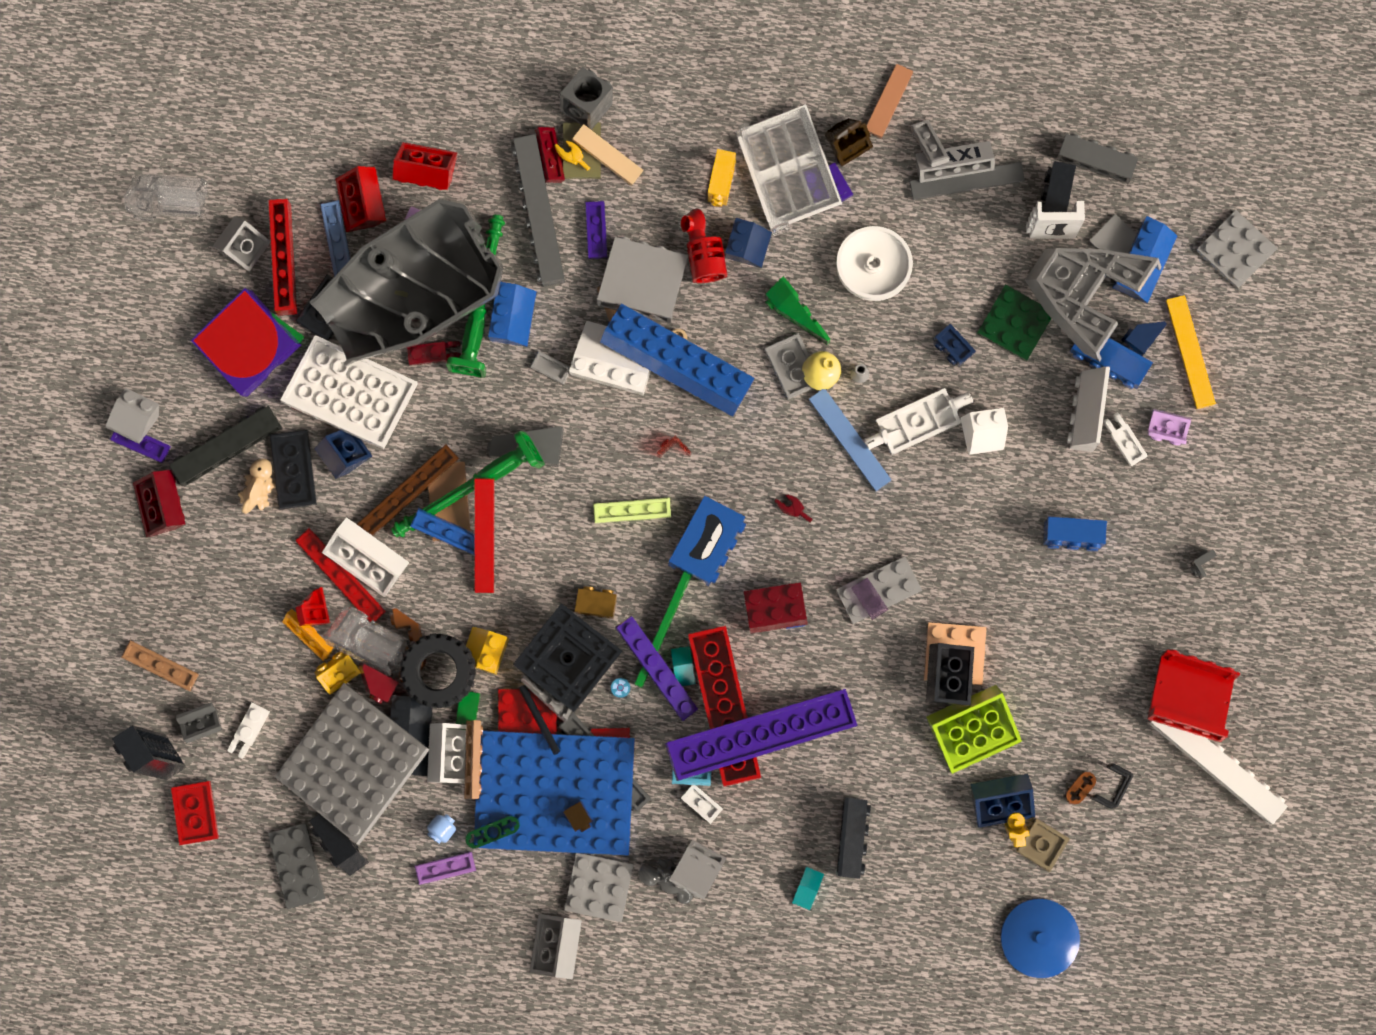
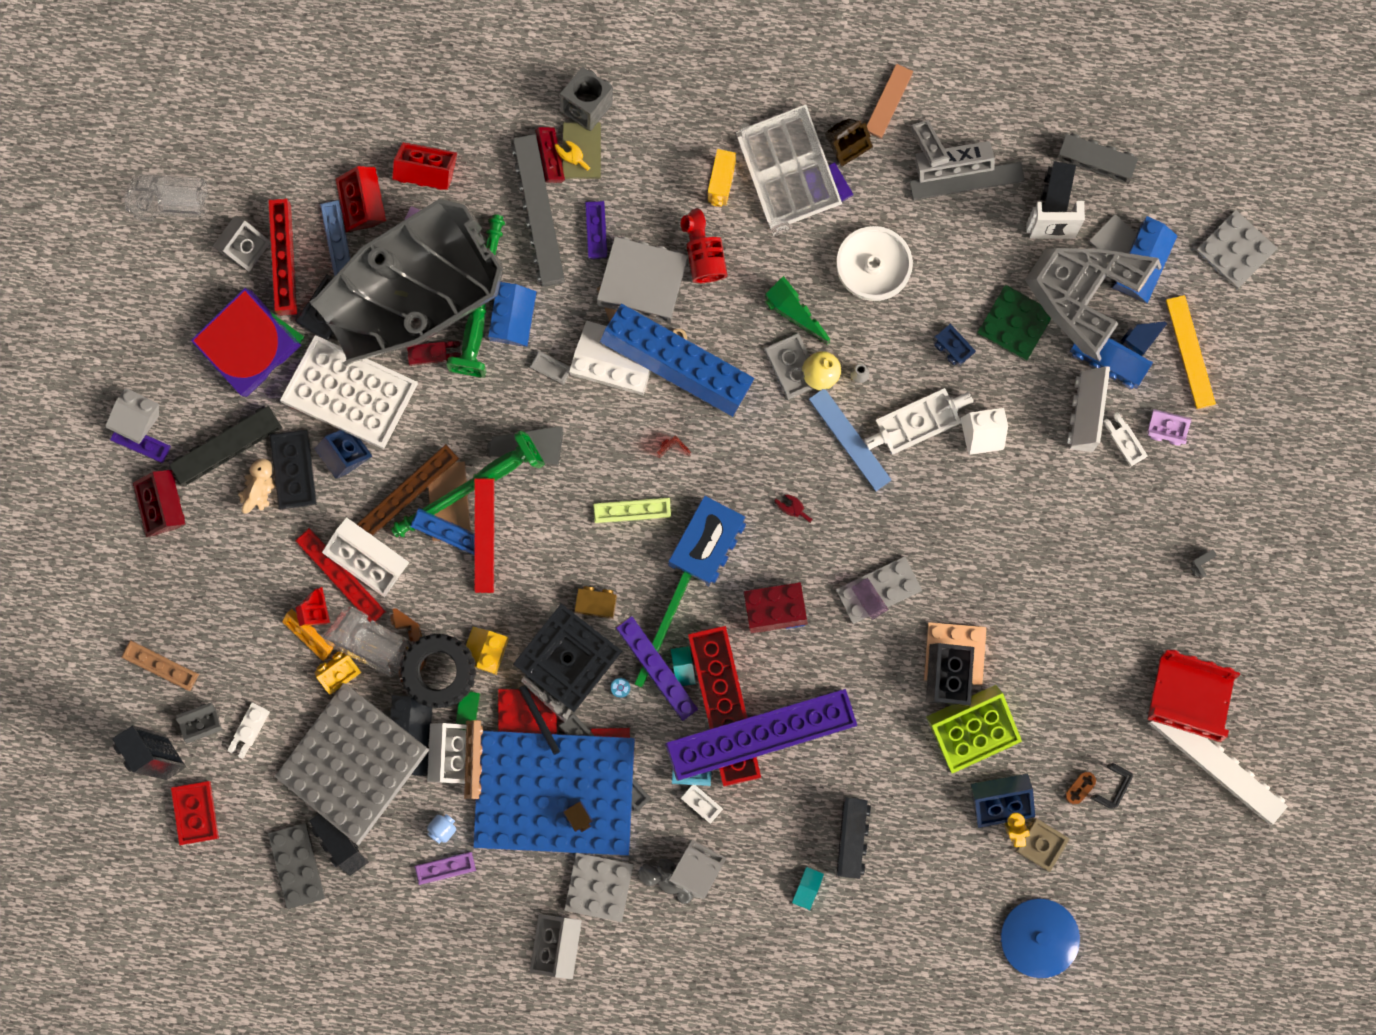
(377, 683): dark red slope -> none
(476, 832): dark green beam -> none
(607, 155): tan tile -> none
(748, 243): dark blue slope -> none
(1074, 533): blue brick -> none

